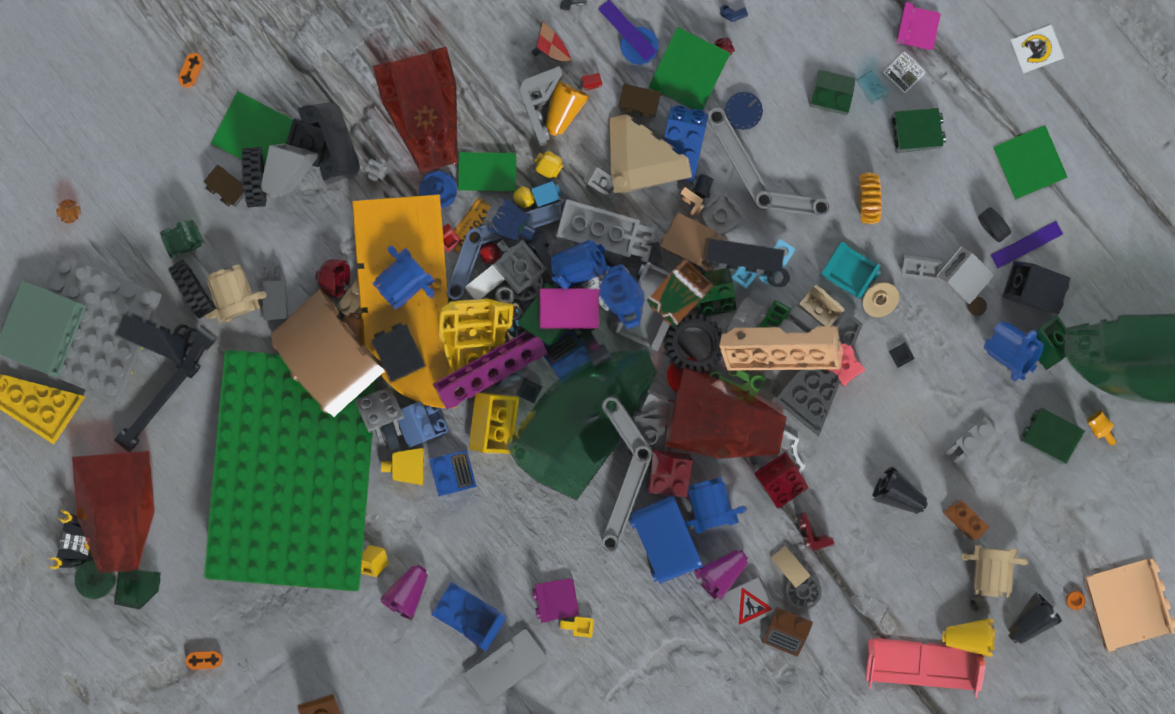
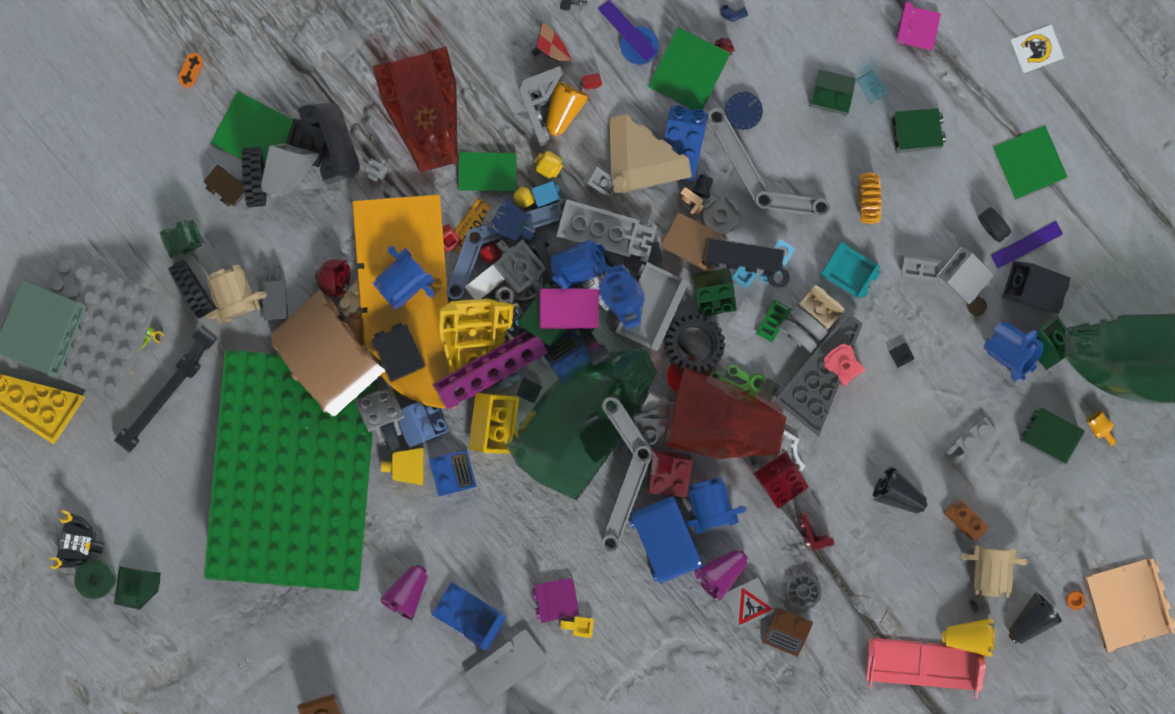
(68, 211): clear orange gear -> none
(115, 506): clear red wedge -> none
(155, 339): black hinge -> none
(204, 665): orange beam -> none
(373, 561): yellow panel -> none
(439, 184): blue tile -> none
(639, 100): dark brown brick -> none
(679, 293): slope -> none
(775, 350): light nougat piece -> none
(790, 566): tan slope -> none
(884, 304): tan dish -> none
(904, 72): sticker -> none

